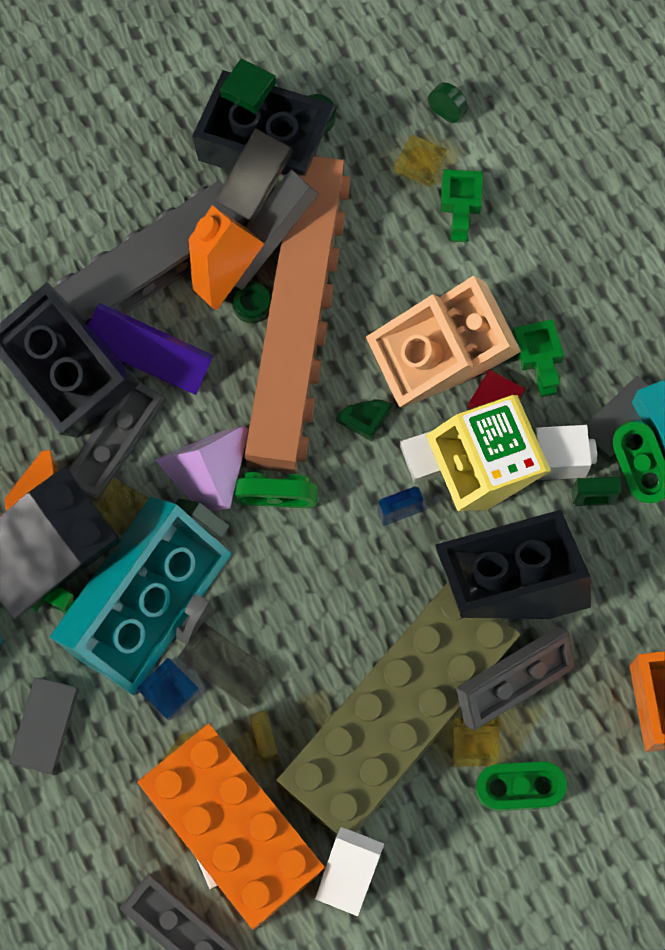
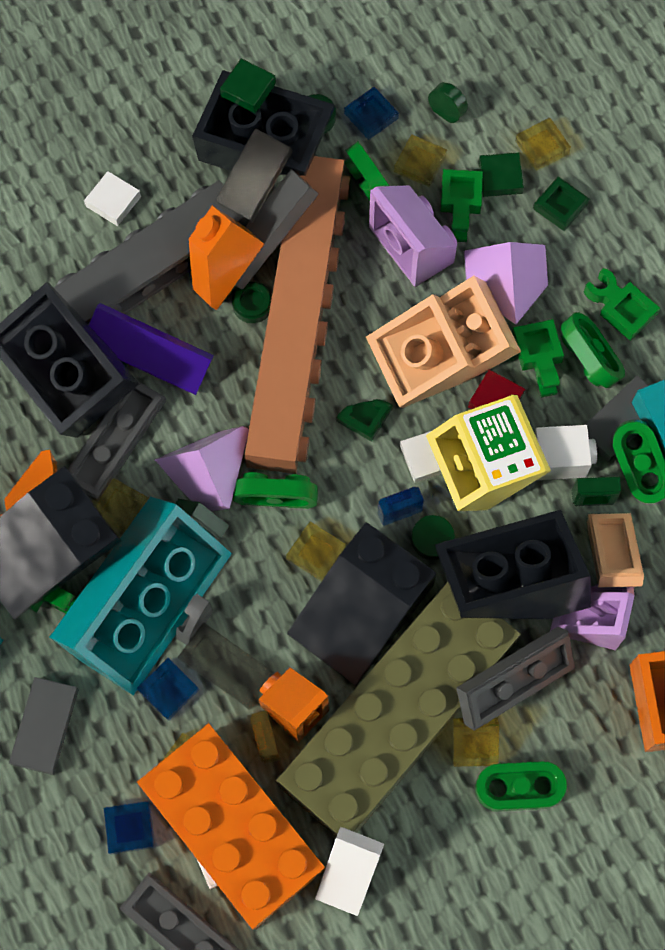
(112, 198): none -> white tile
(129, 827): none -> clear blue tile
(293, 702): none -> orange slope
(315, 551): none -> clear yellow tile
(361, 166): none -> green plate
(362, 603): none -> black slope
(371, 113): none -> clear blue tile
(411, 232): none -> lavender slope
(428, 532): none -> dark green tile
(501, 174): none -> dark green tile
(513, 274): none -> lavender slope
(543, 144): none -> clear yellow tile
(561, 203): none -> dark green tile
(596, 355): none -> green plate
(604, 622): none -> lavender slope
(615, 550): none -> light nougat tile
(624, 308): none -> green plate

